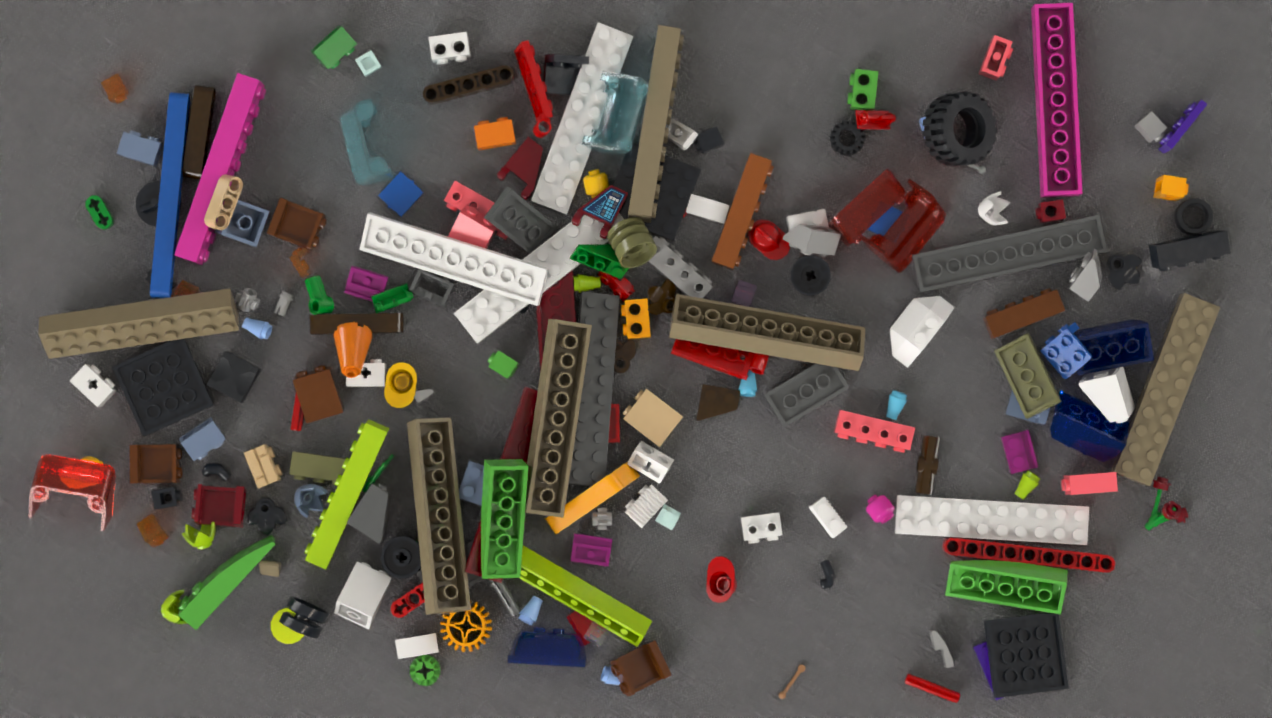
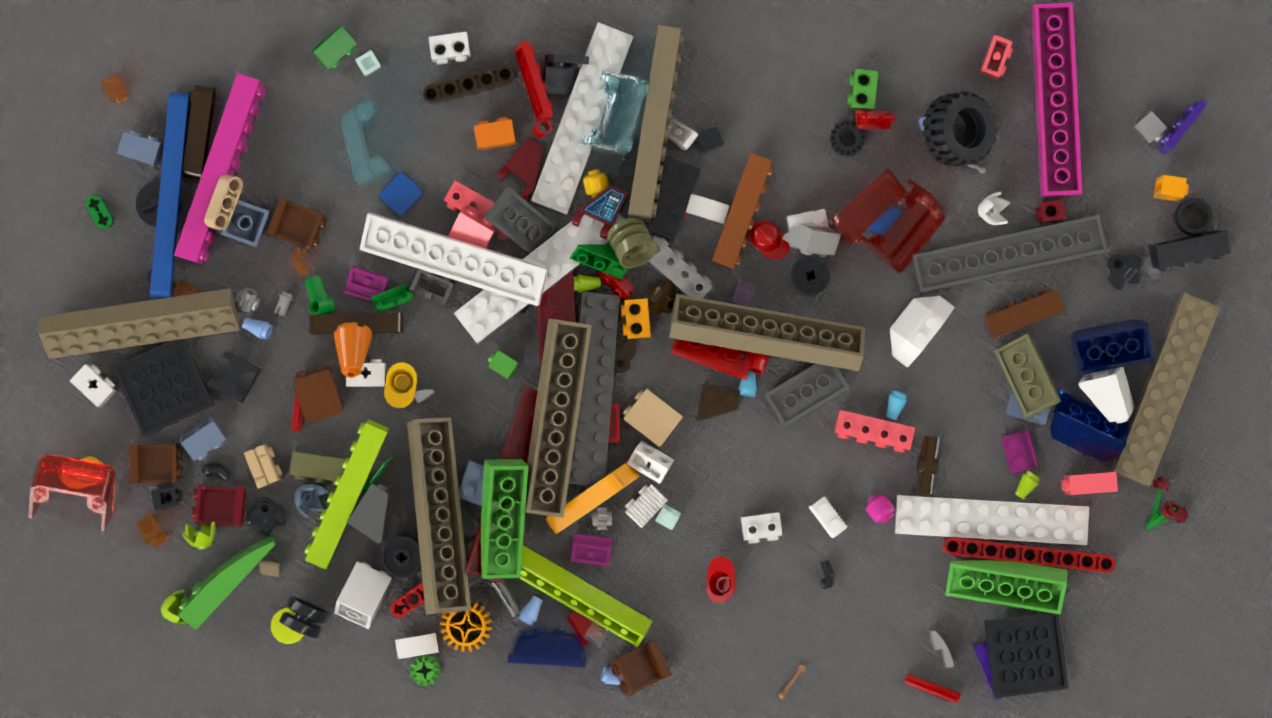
(1066, 351): bracket -> none
(1088, 277): light grey slope -> none

